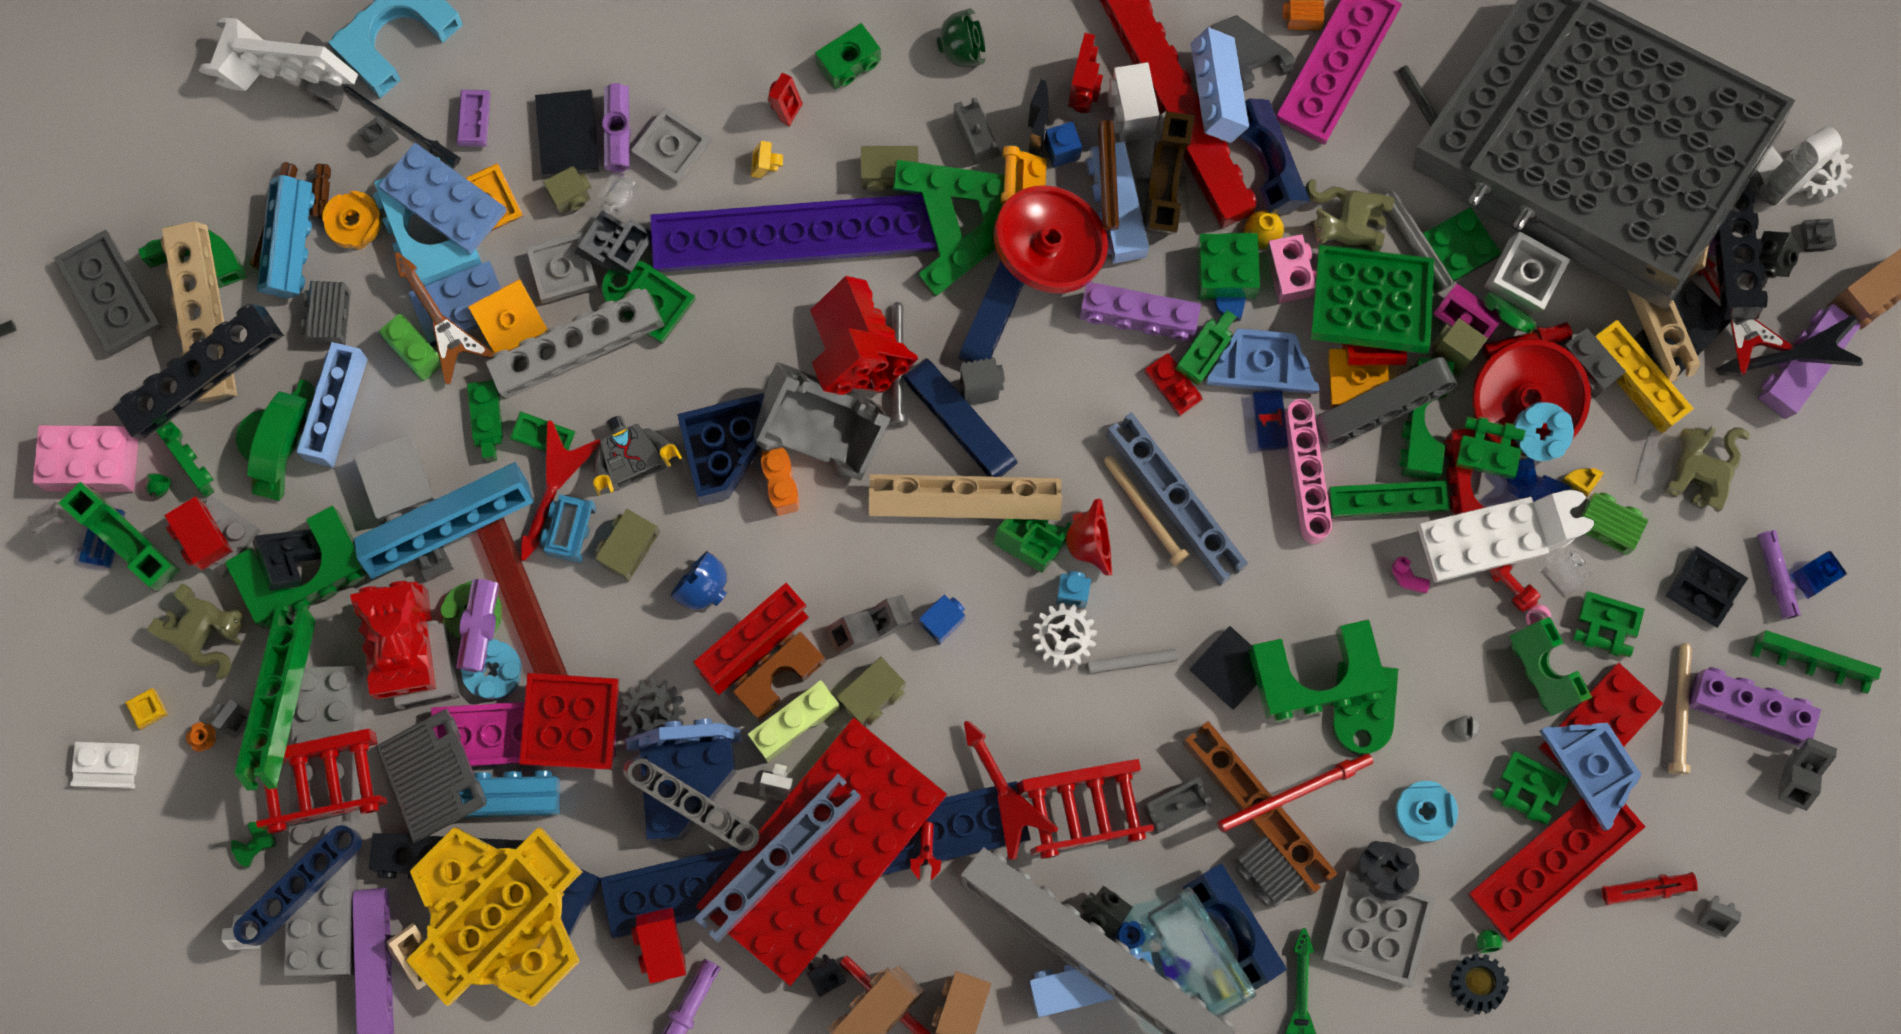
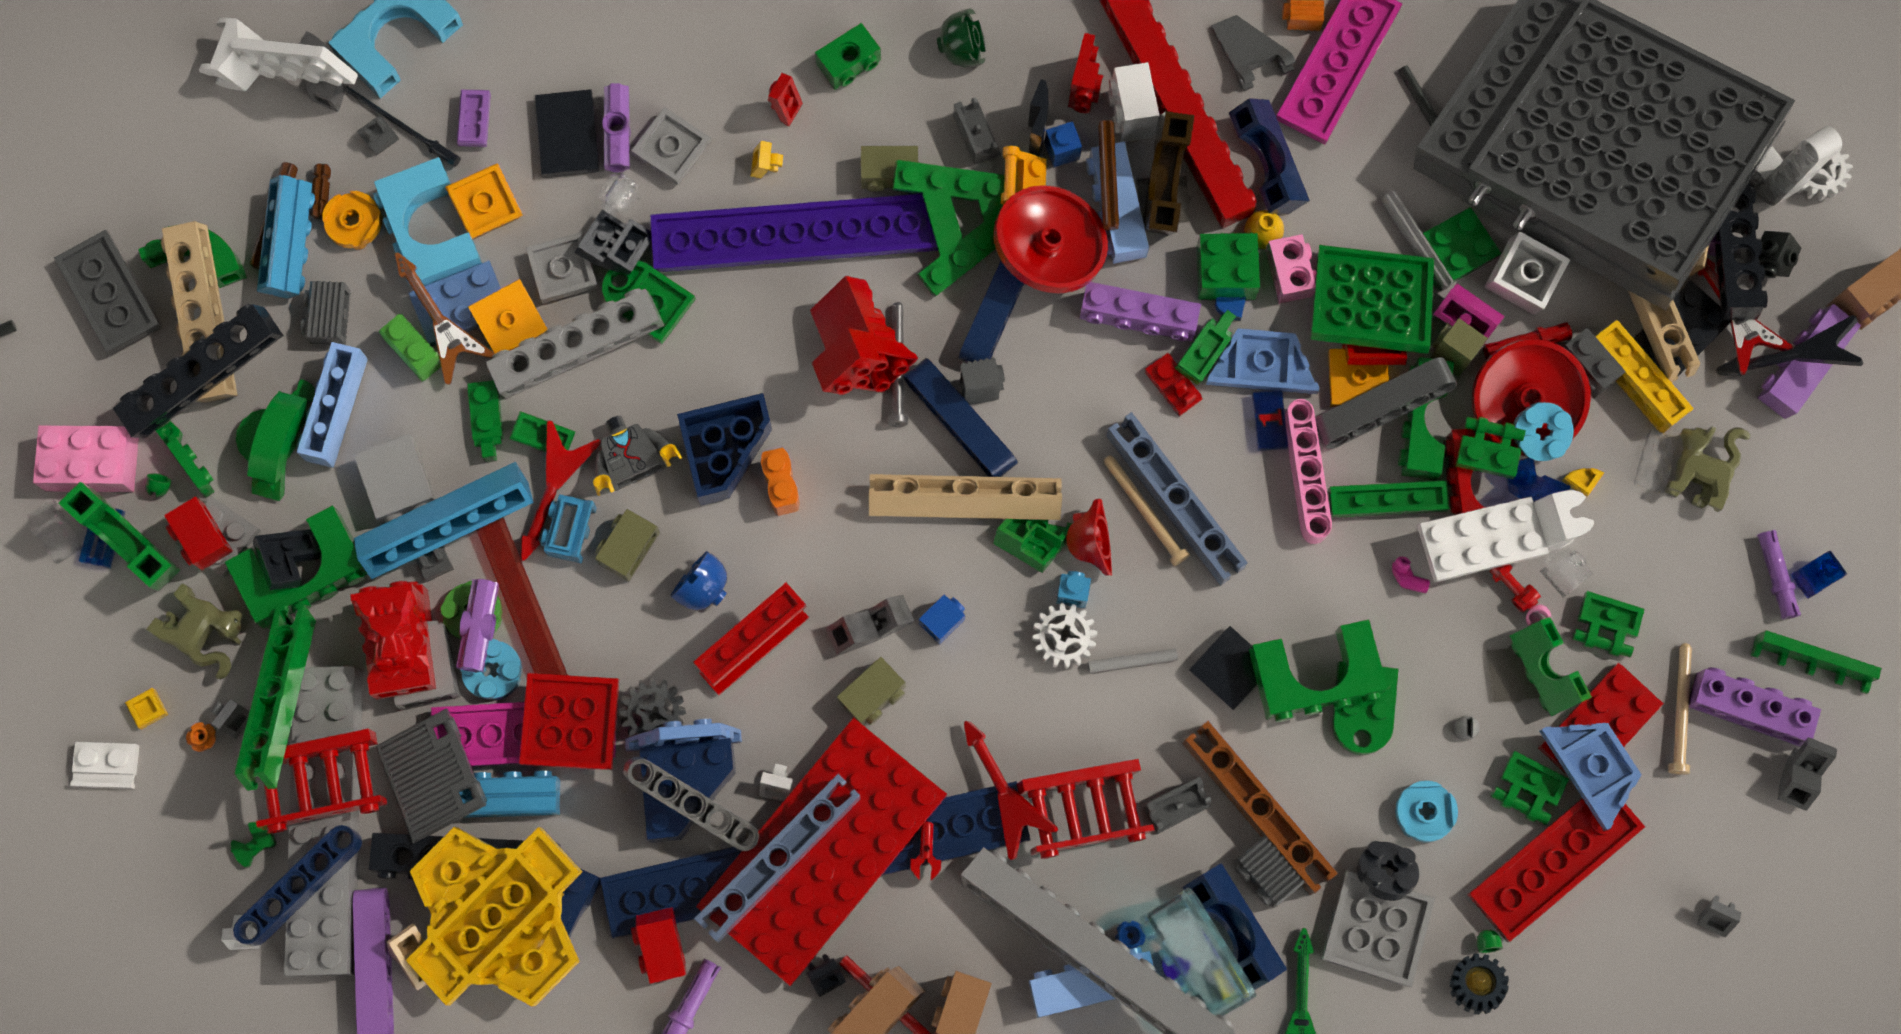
(442, 198): medium blue plate -> none
(568, 190): olive brick -> none
(791, 721): yellowish green arch -> none
(795, 655): dark orange arch -> none
(820, 423): dark grey windscreen -> none
(1105, 910): pearl dark grey brick -> none
(1219, 85): light blue brick -> none
(1342, 770): red bar -> none
(1354, 213): olive animal -> none
(1510, 313): green tile -> none
(1613, 523): bright green brick -> none
(1684, 883): red pin -> none
(1706, 586): black slope -> none
(1818, 234): dark grey tile -> none

